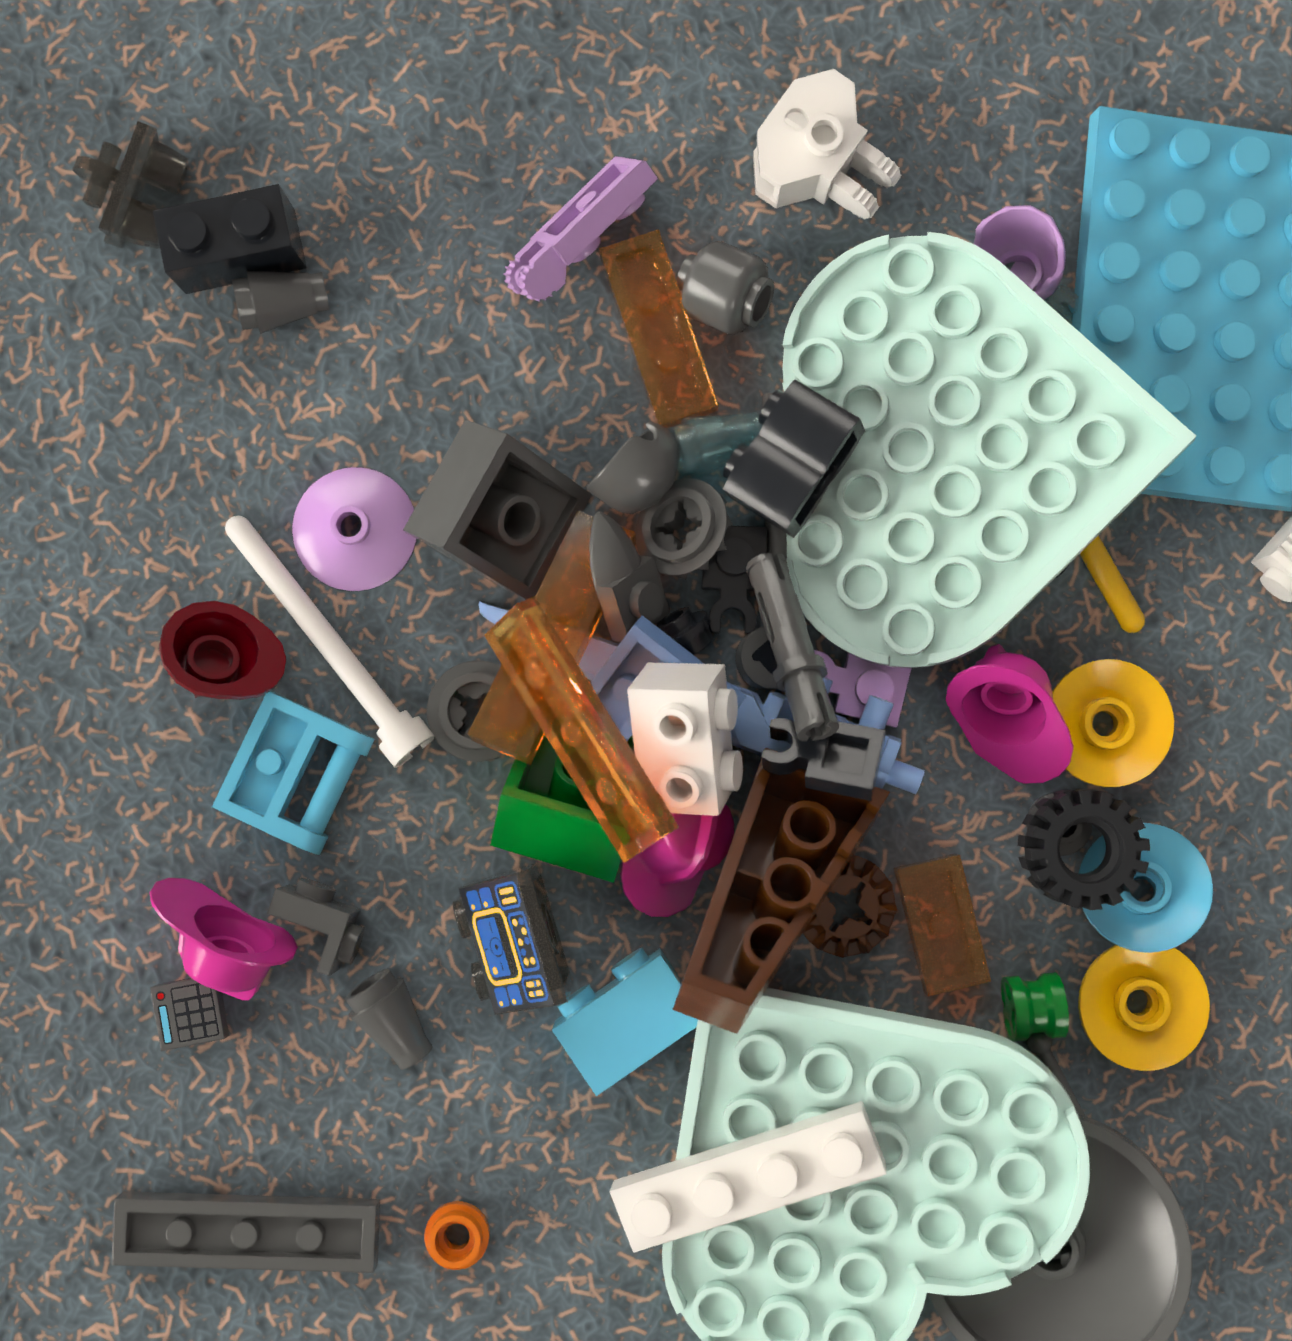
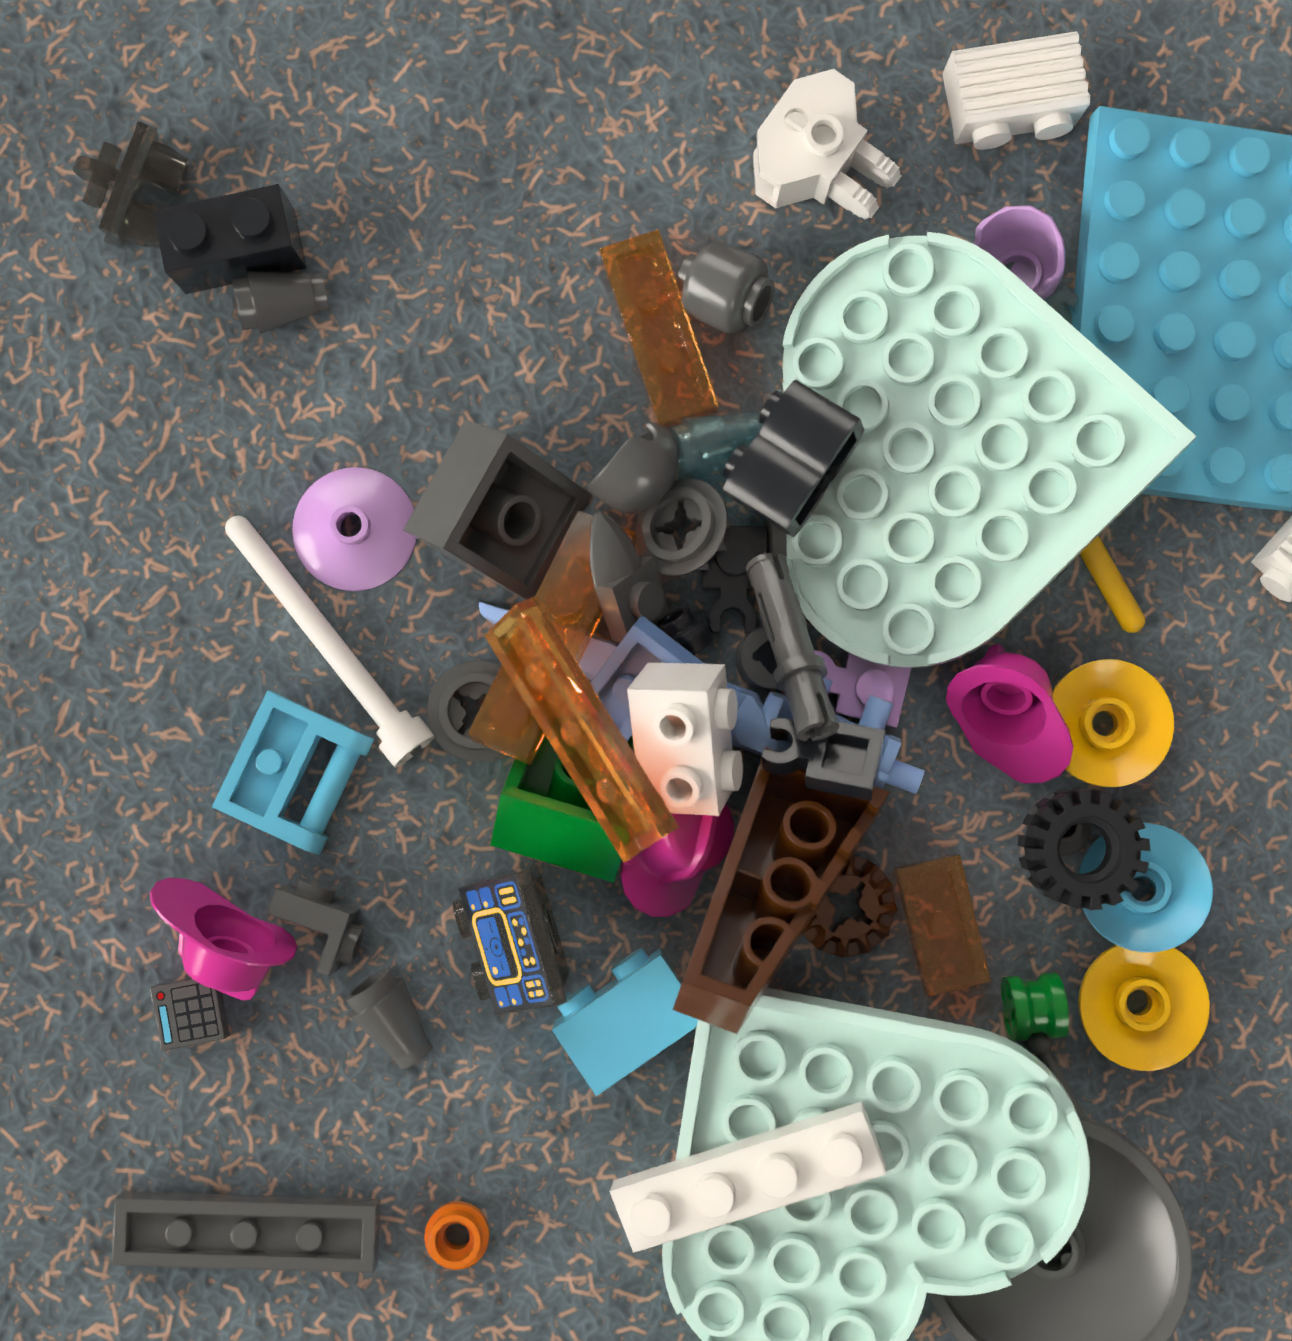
(221, 652): dark red piece -> none
(577, 226): lavender hinge -> none
(1016, 90): none -> white brick

